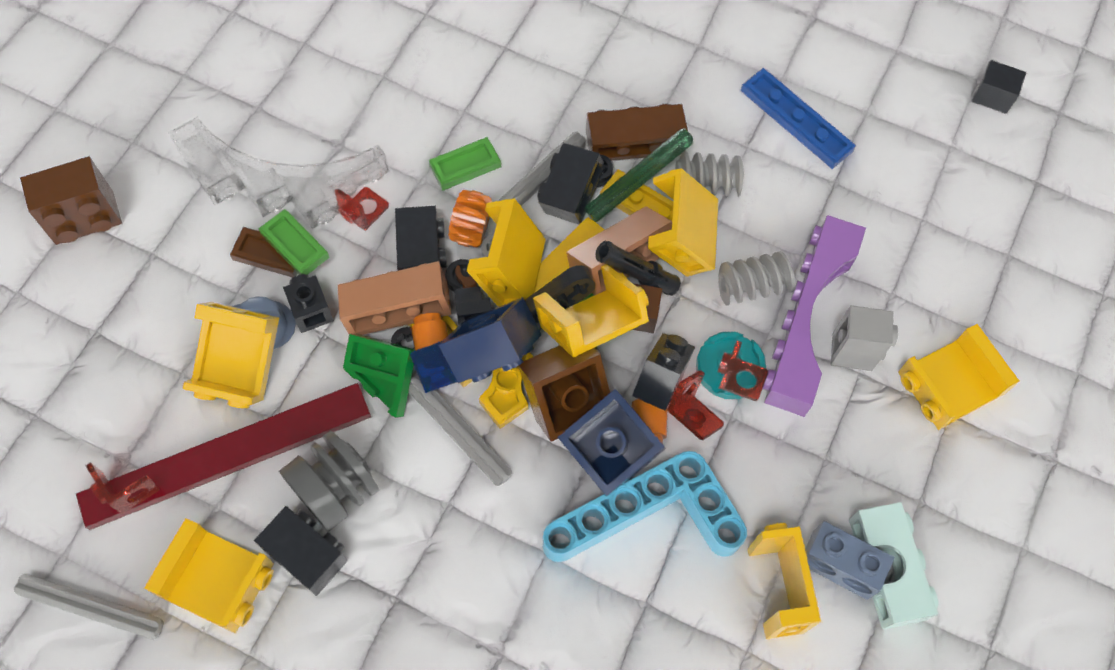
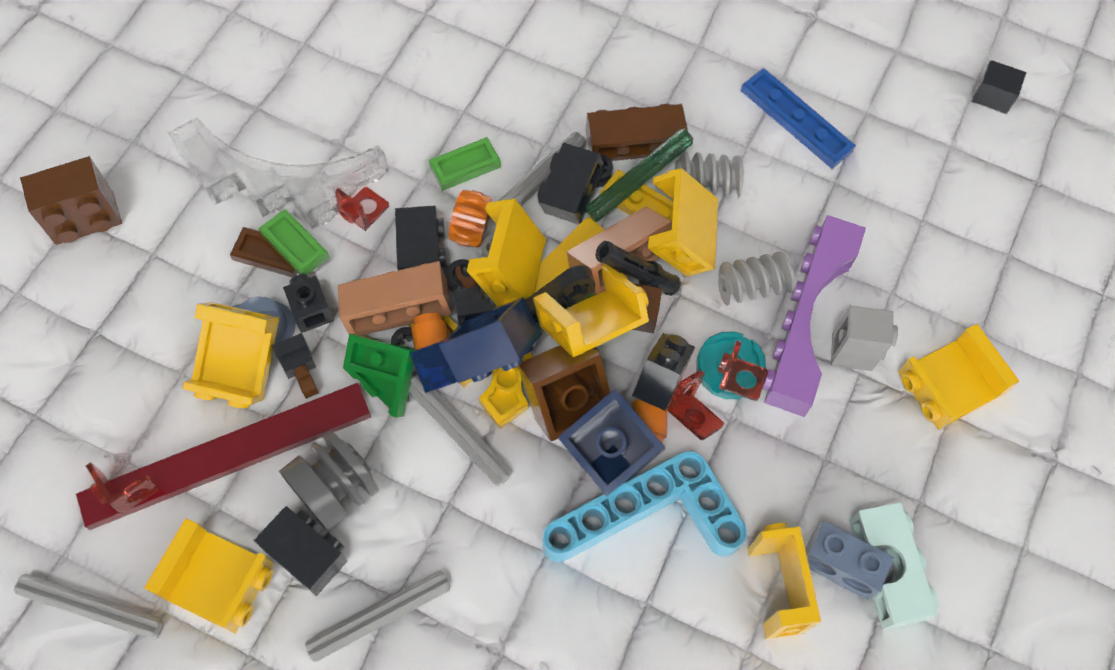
(296, 362): none -> black piece
(377, 616): none -> light grey axle

